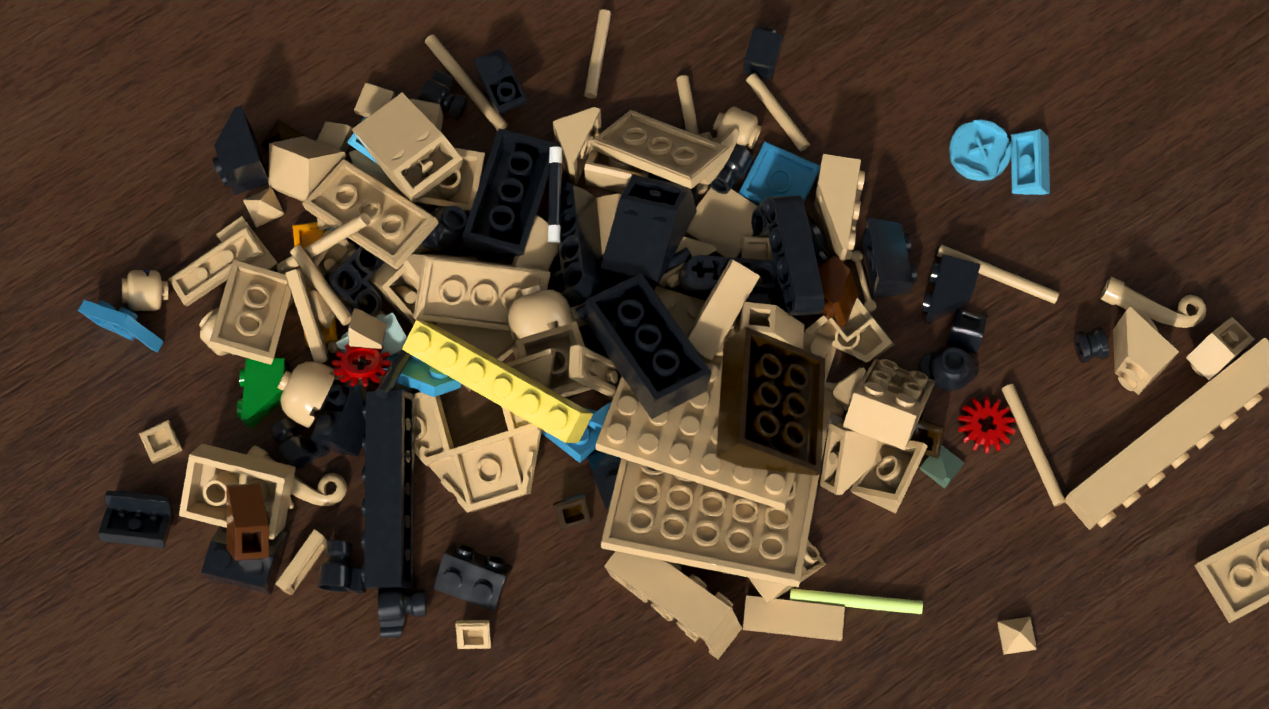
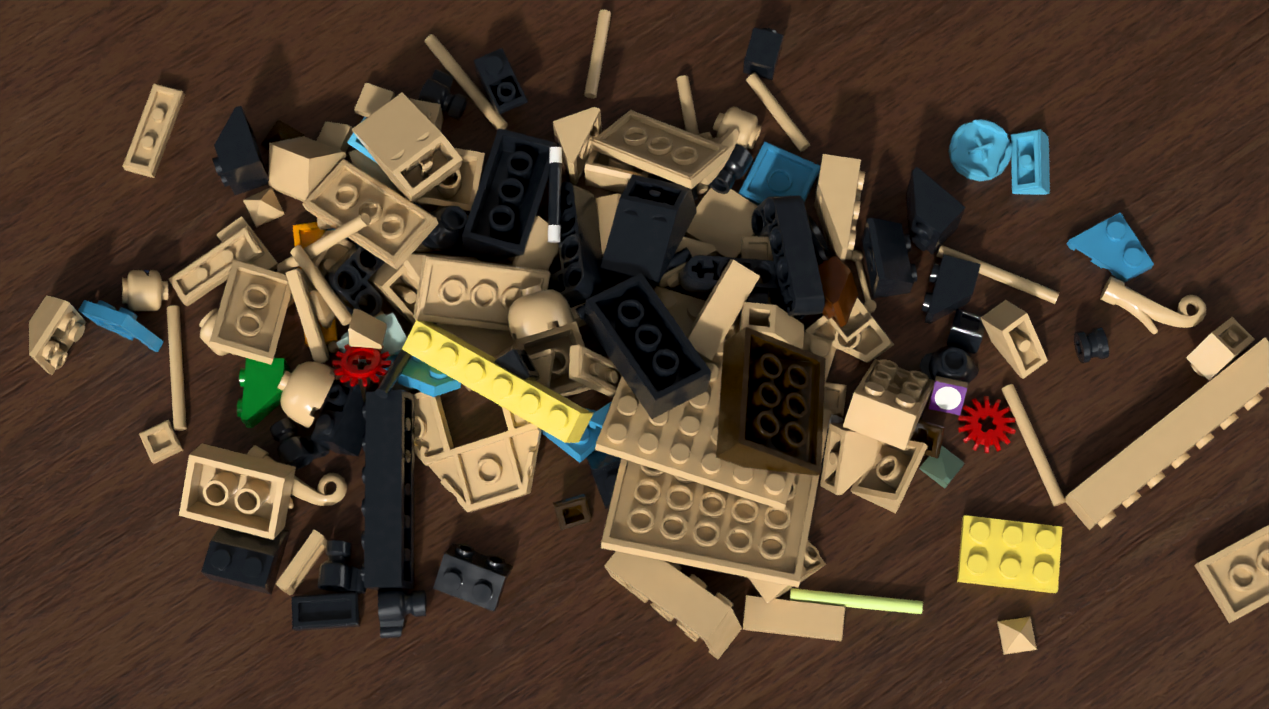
(53, 331): none -> tan slope
(136, 519): black bracket -> none
(153, 130): none -> tan tile
(176, 368): none -> tan bar
(246, 522): reddish brown slope -> none
(325, 611): none -> black tile
(473, 634): tan slope -> none
(518, 363): none -> black slope
(845, 388): tan slope -> none
(930, 212): none -> black slope
(948, 395): none -> tile
(1009, 554): none -> light yellow plate
(1015, 338): none -> tan slope
(1113, 247): none -> dark azure wing
(1139, 352): tan slope -> none

